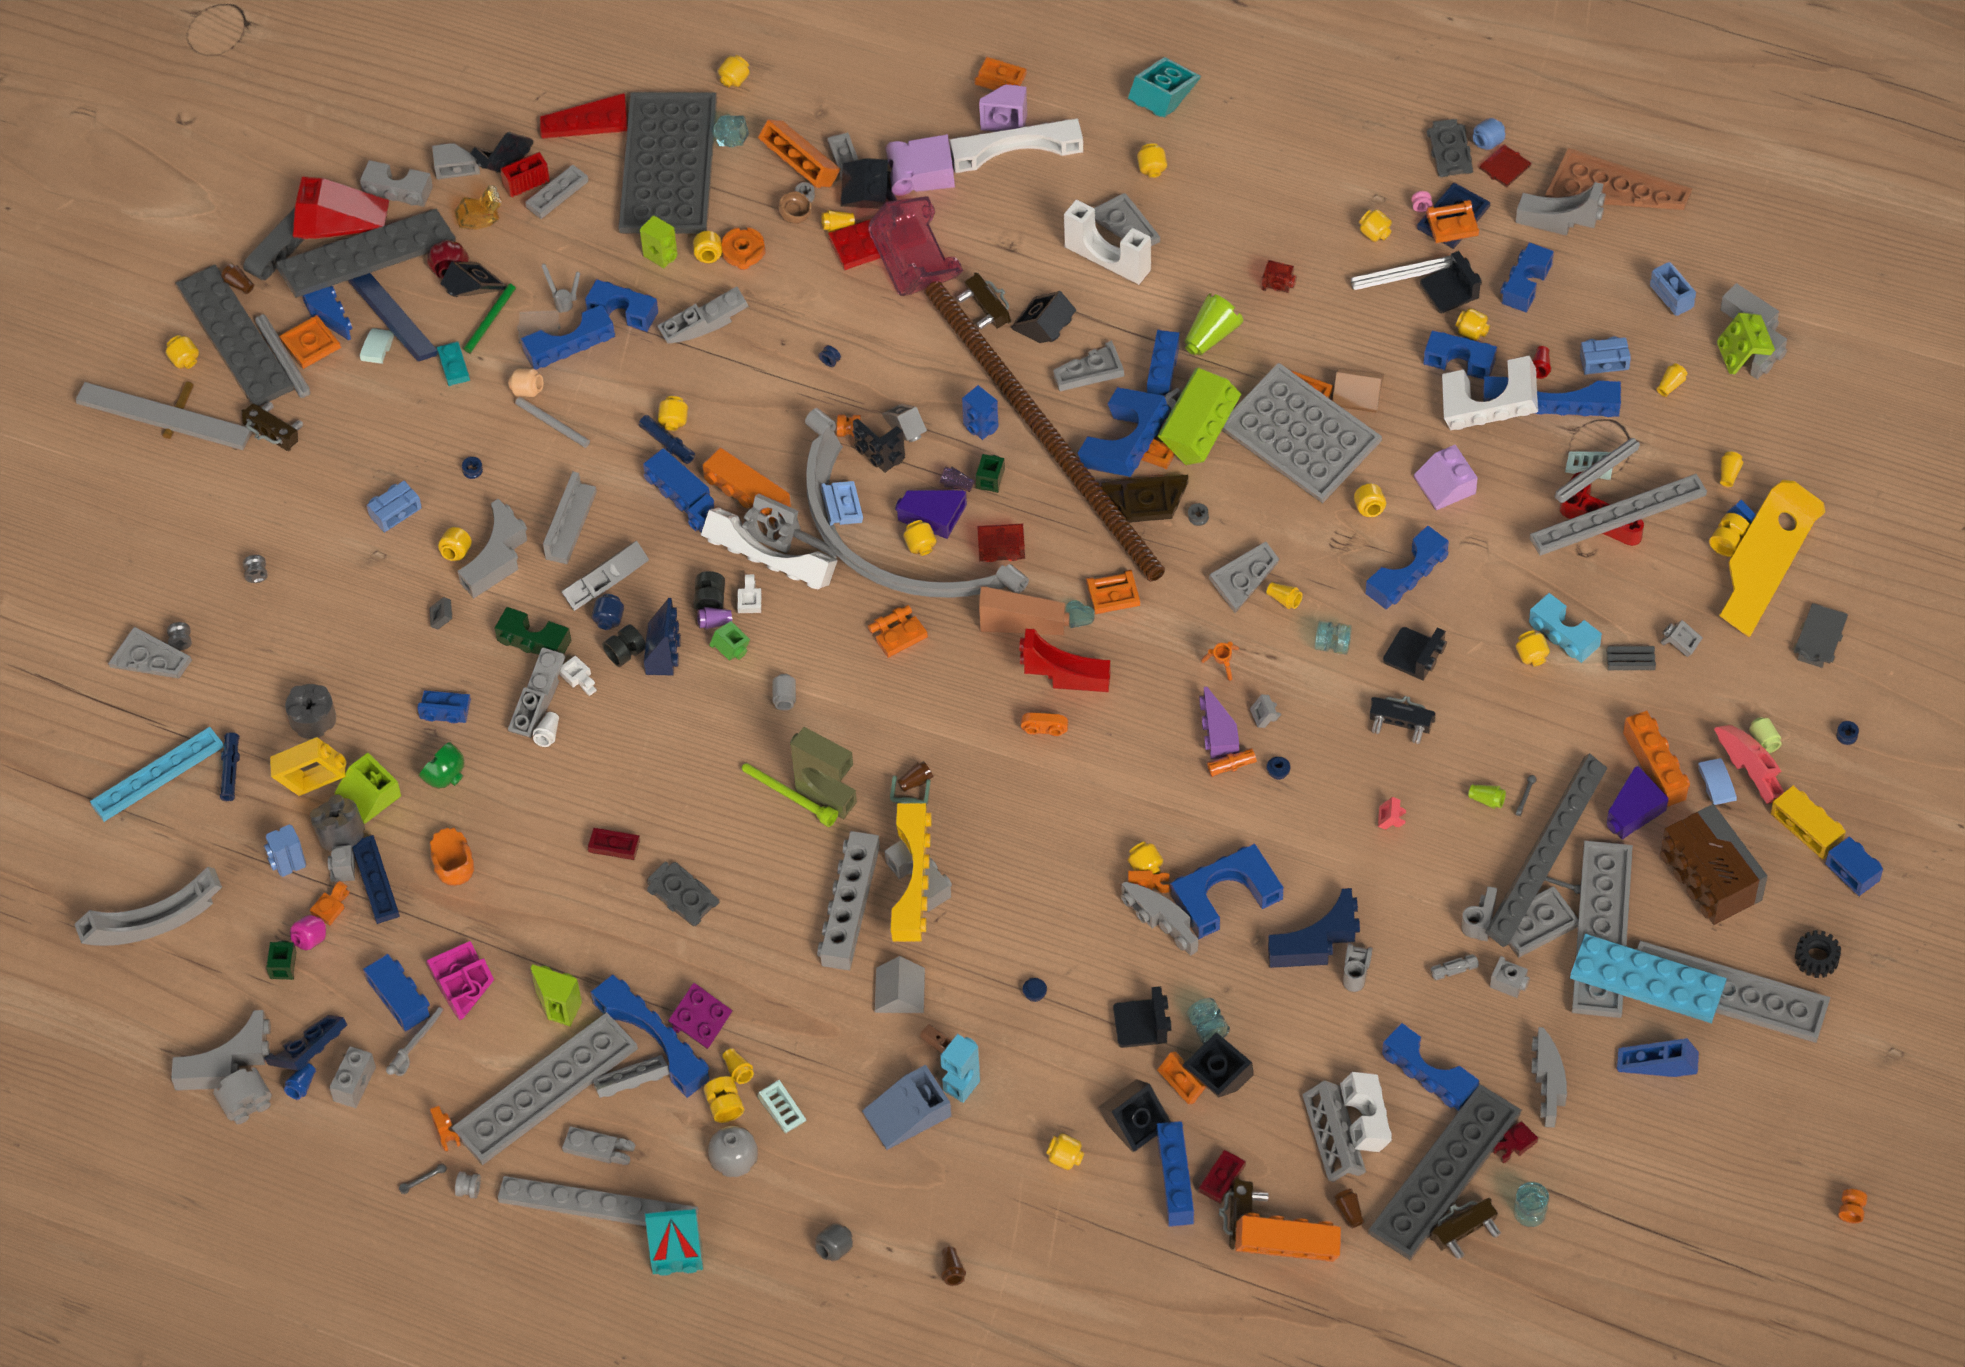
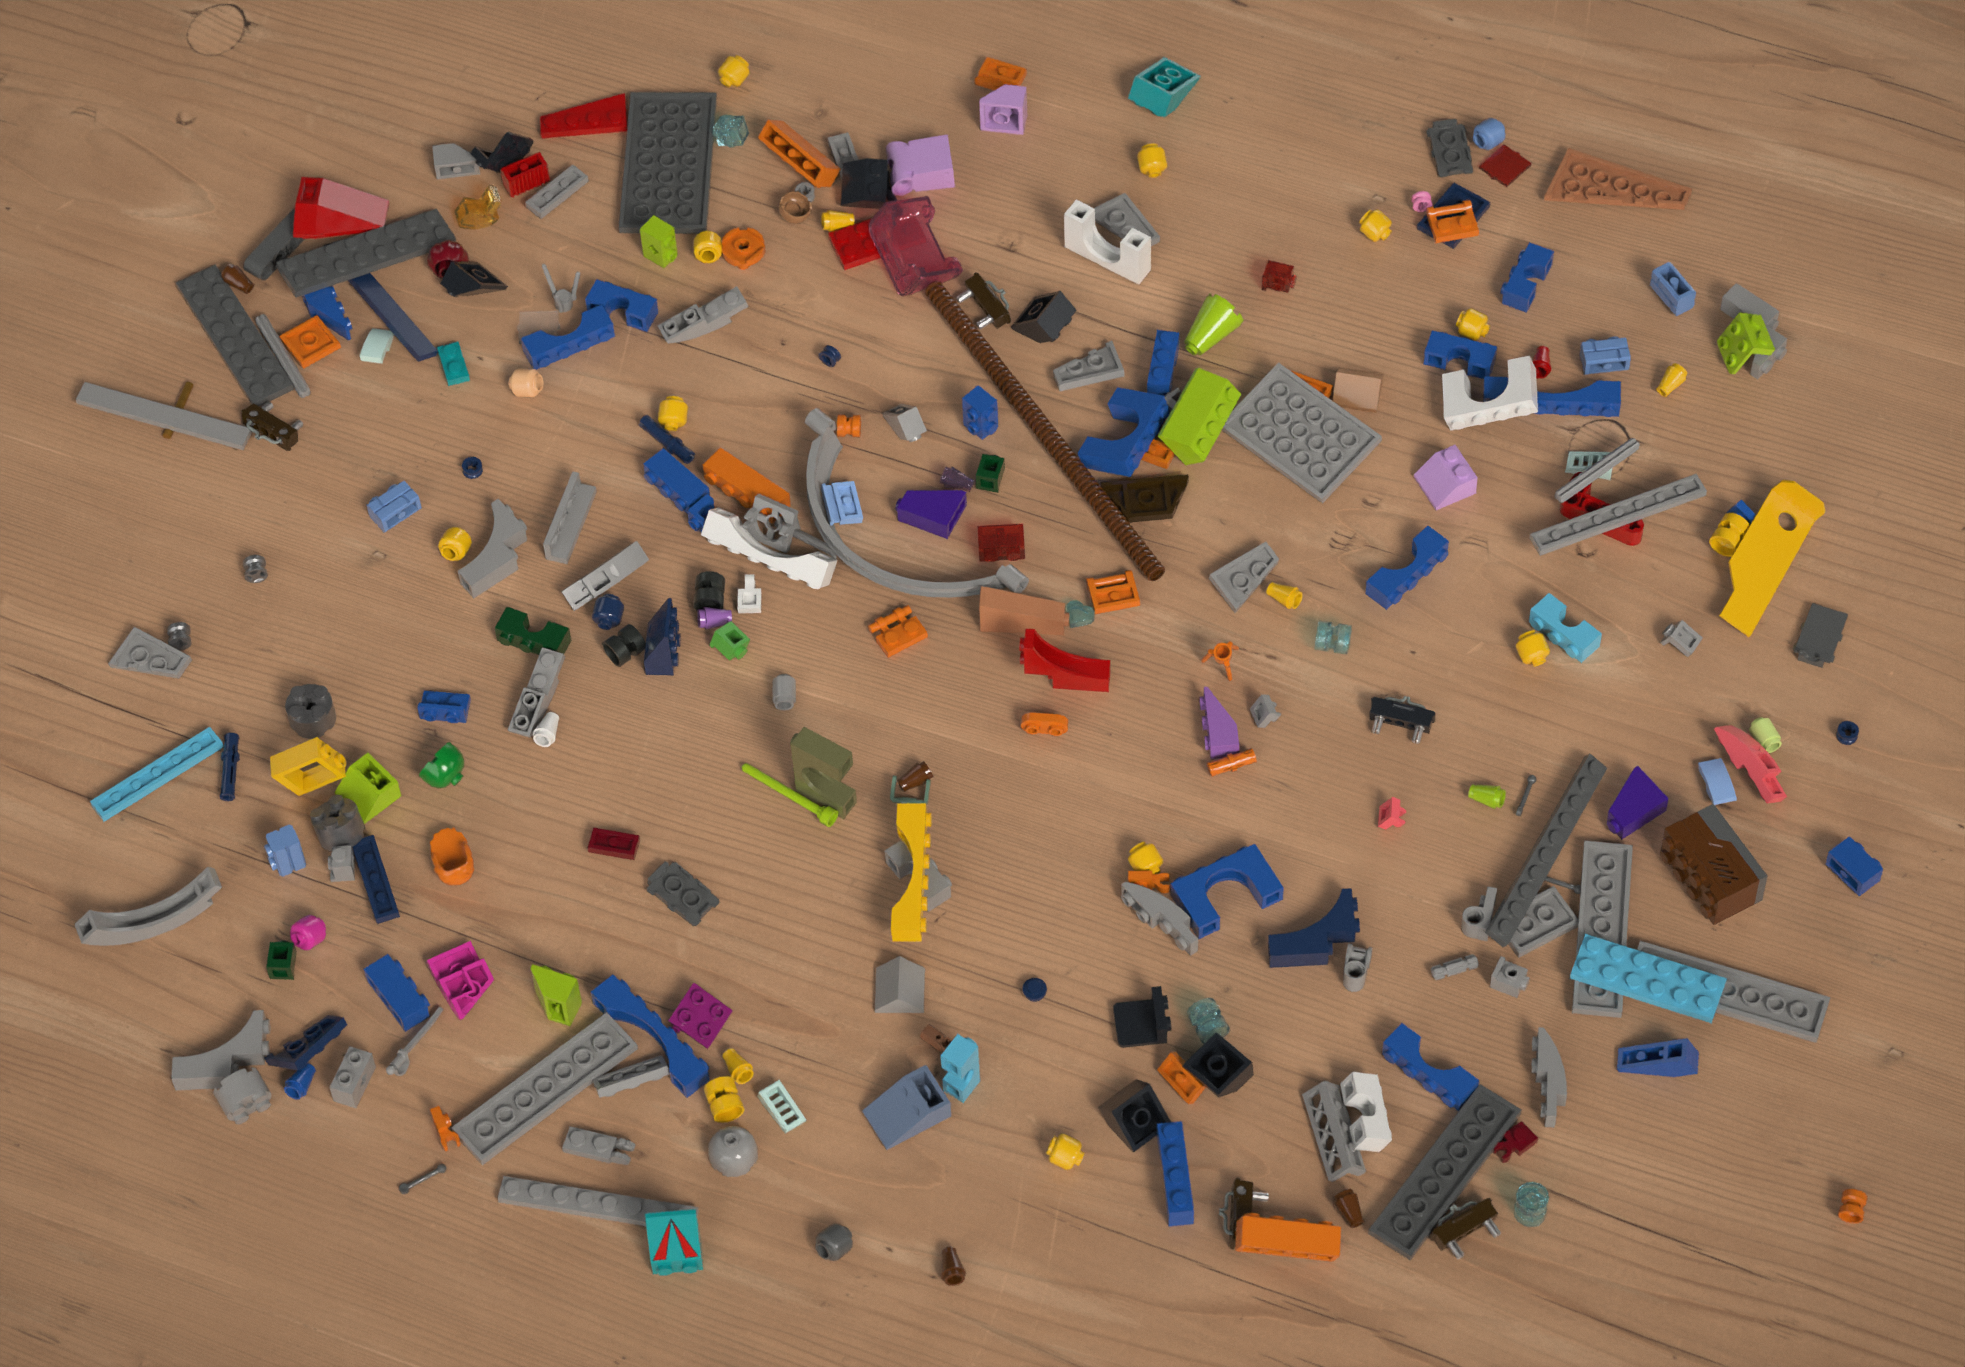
(182, 352): yellow head -> none
(330, 906): orange plate -> none
(412, 189): light grey arch -> none
(440, 613): dark grey plate -> none
(467, 1185): light grey wheel -> none
(490, 317): green bar -> none
(543, 416): light grey bar -> none
(576, 673): white plate -> none
(841, 954): light grey brick -> none
(882, 451): black bracket -> none
(919, 538): yellow head -> none
(1058, 137): white arch -> none
(1198, 521): dark grey bush -> none
(1222, 1176): dark red plate -> none
(1278, 773): dark blue plate -> none
(1370, 500): yellow head -> none
(1400, 273): axle -> none
(1415, 652): black bracket -> none
(1453, 285): black bracket -> none
(1562, 213): light grey arch -> none
(1631, 655): dark grey tile -> none
(1655, 757): orange brick -> none
(1730, 467): yellow cone -> none
(1807, 821): yellow brick -> none
(1821, 942): black tyre -> none

